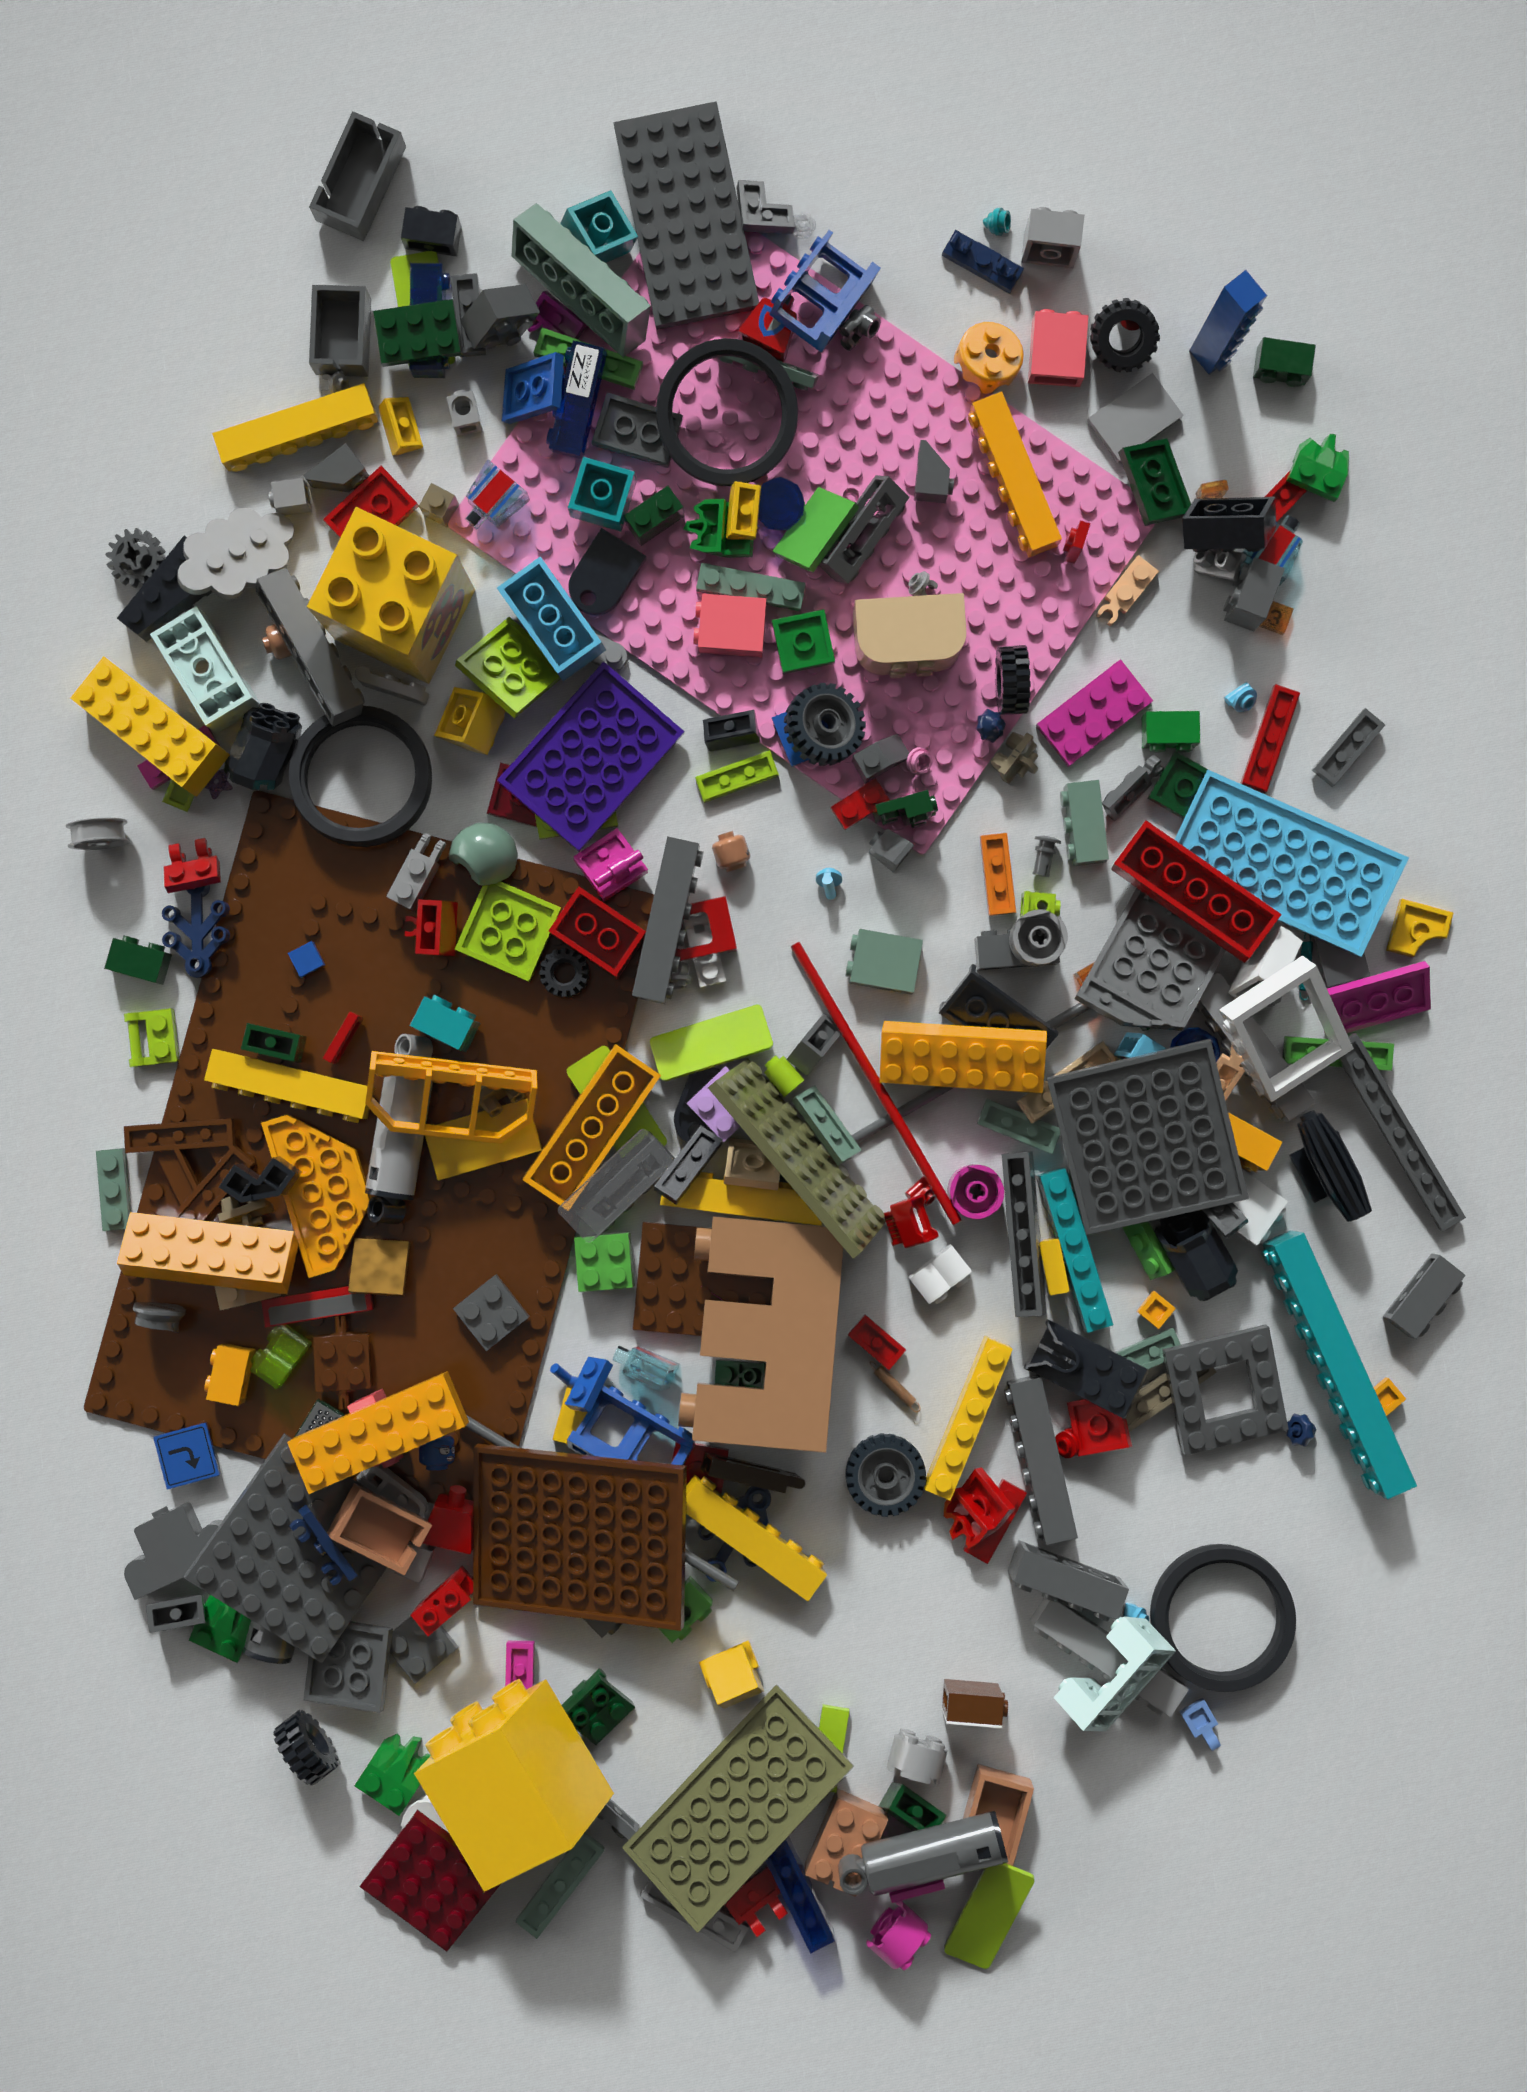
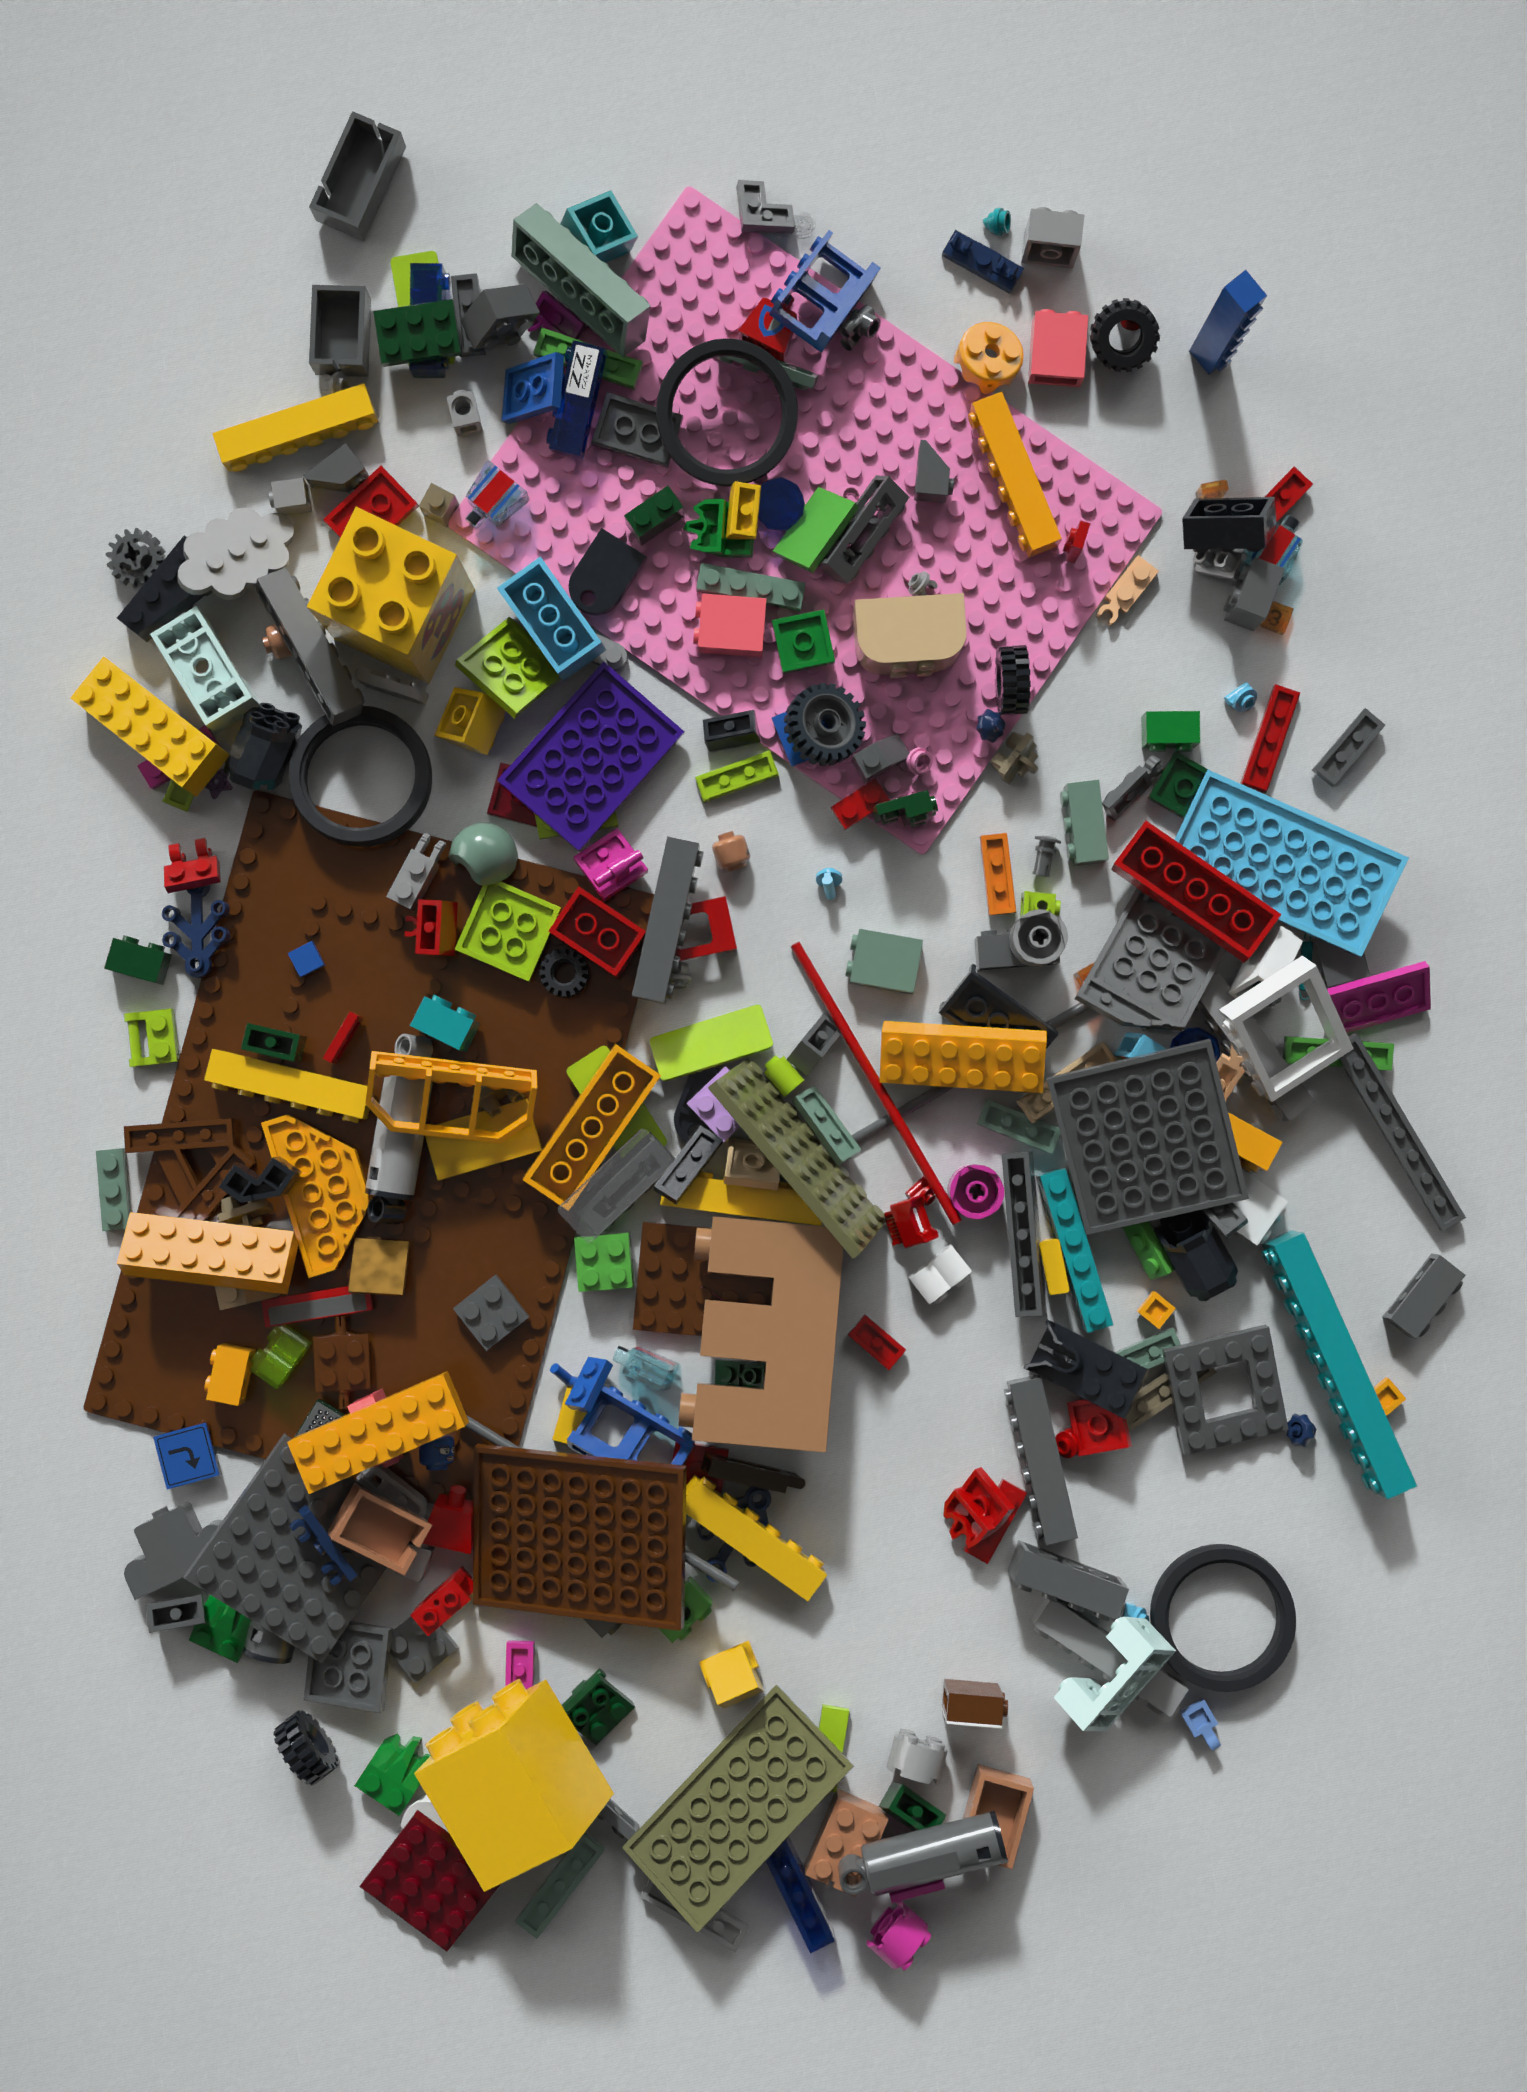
(97, 833): light grey wheel -> none
(158, 1315): dark grey hat -> none
(400, 425): yellow slope -> none
(431, 231): black brick -> none
(602, 494): teal brick -> none
(686, 215): dark grey plate -> none
(709, 967): white plate -> none
(752, 1897): red plate -> none
(888, 1496): wheel -> none
(890, 848): dark grey slope -> none
(895, 1386): medium nougat piece -> none
(967, 1417): yellow brick -> none
(989, 1914): lime piece -> none
(1094, 713): dark pink plate -> none
(1135, 416): light grey tile -> none
(1155, 481): dark green plate -> none
(1284, 361): dark green brick -> none
(1320, 468): green plate -> none
(1329, 1168): black plate -> none
(1415, 925): yellow tile -> none

